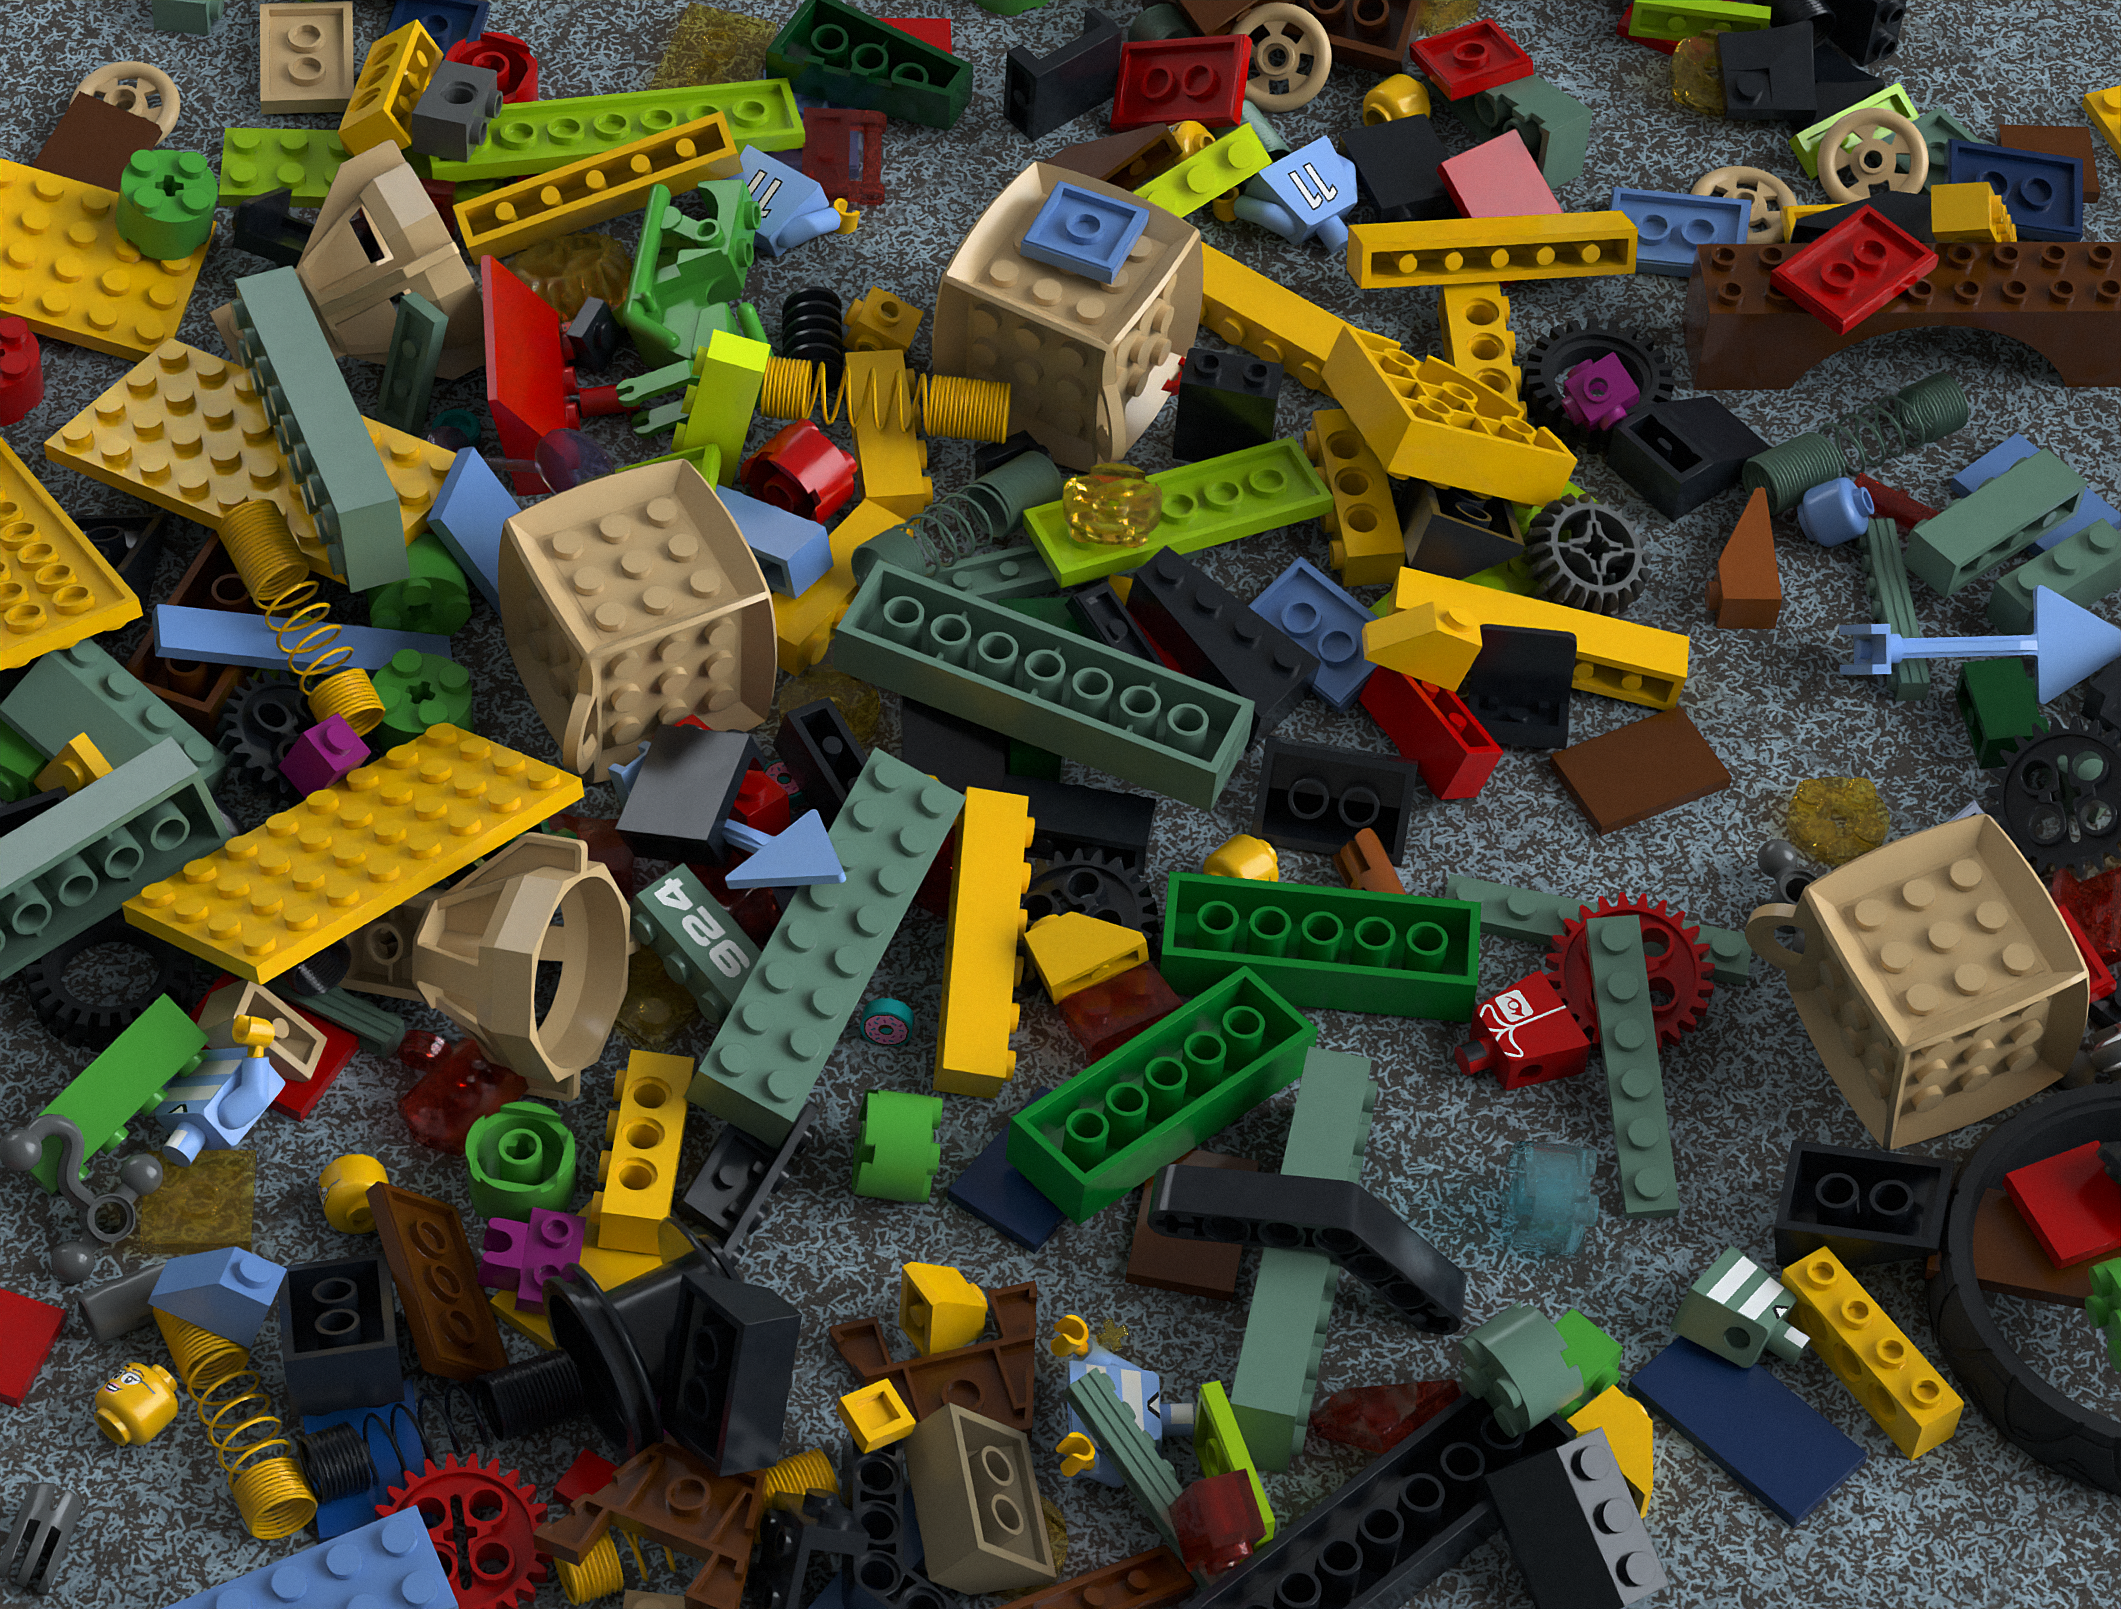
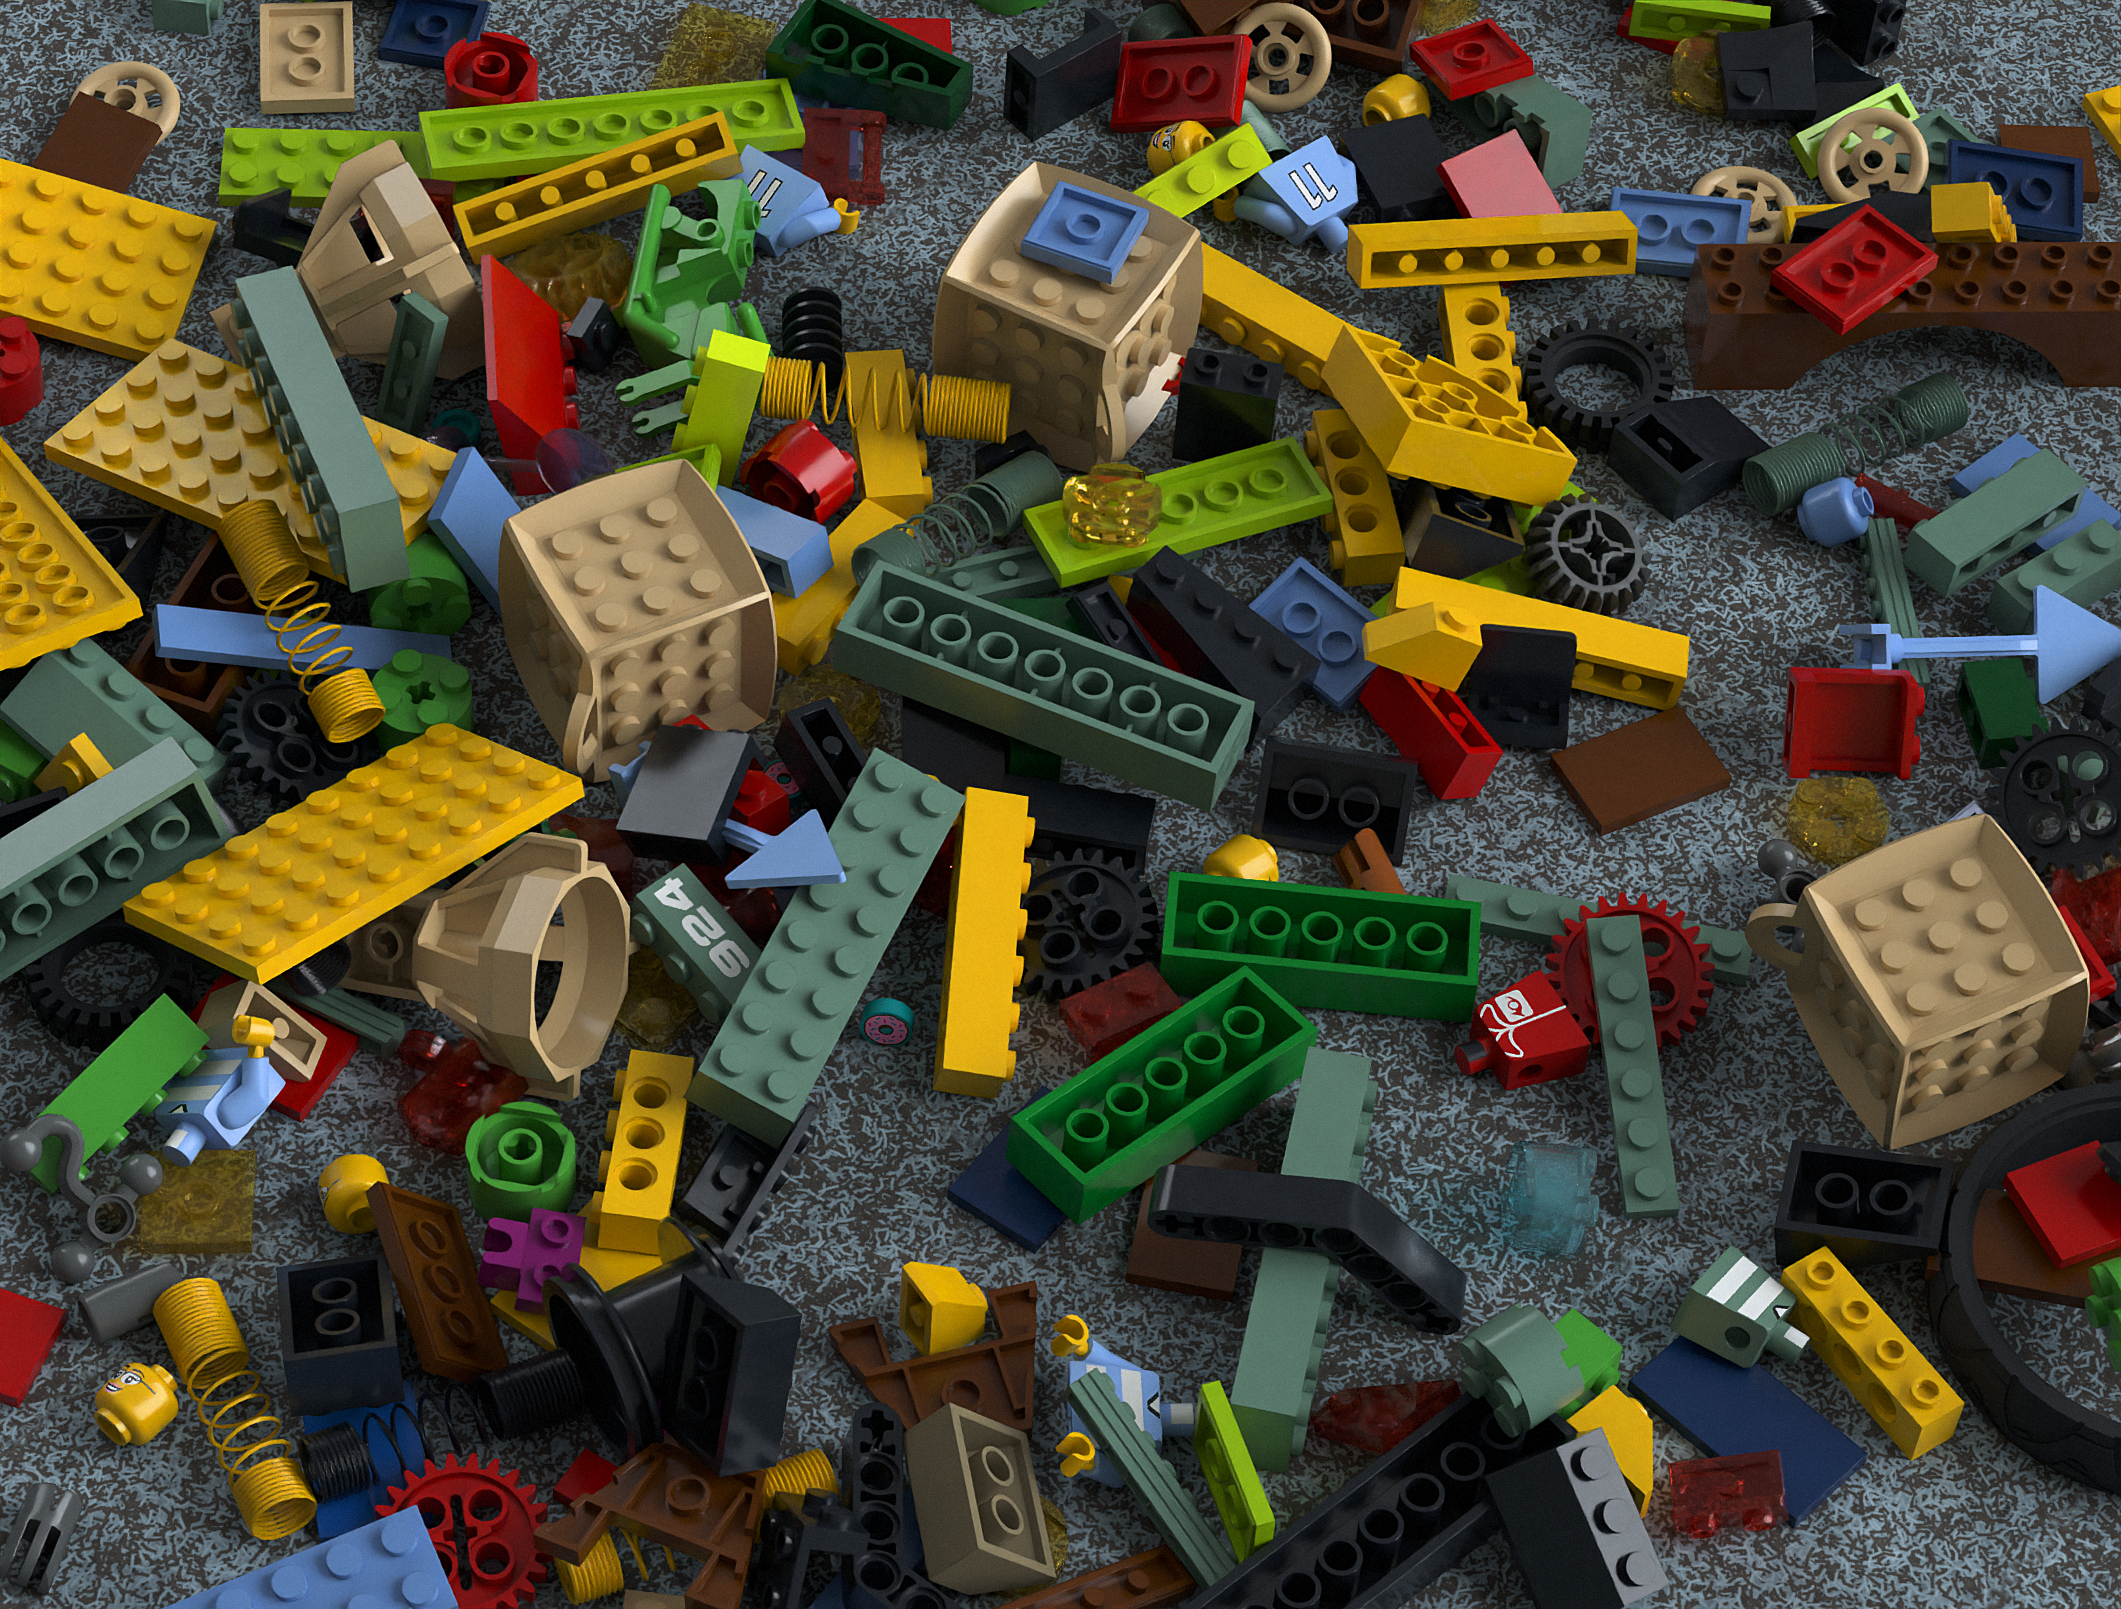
(166, 203): bright green brick -> none
(219, 1291): medium blue slope -> none
(324, 756): magenta brick -> none
(389, 89): yellow brick -> none
(456, 111): dark grey brick -> none
(602, 401): red pin -> none
(875, 1416): yellow plate -> none
(880, 322): yellow brick -> none
(896, 1146): bright green brick -> none
(1081, 952): yellow slope -> none
(1112, 1334): clear yellow axle -> none
(1121, 158): reddish brown slope -> none
(1217, 1522): clear red brick -> none
(1603, 378): magenta brick -> none
(1728, 1493): none -> clear red bracket
(1746, 575): dark orange slope -> none
(1851, 721): none -> red panel

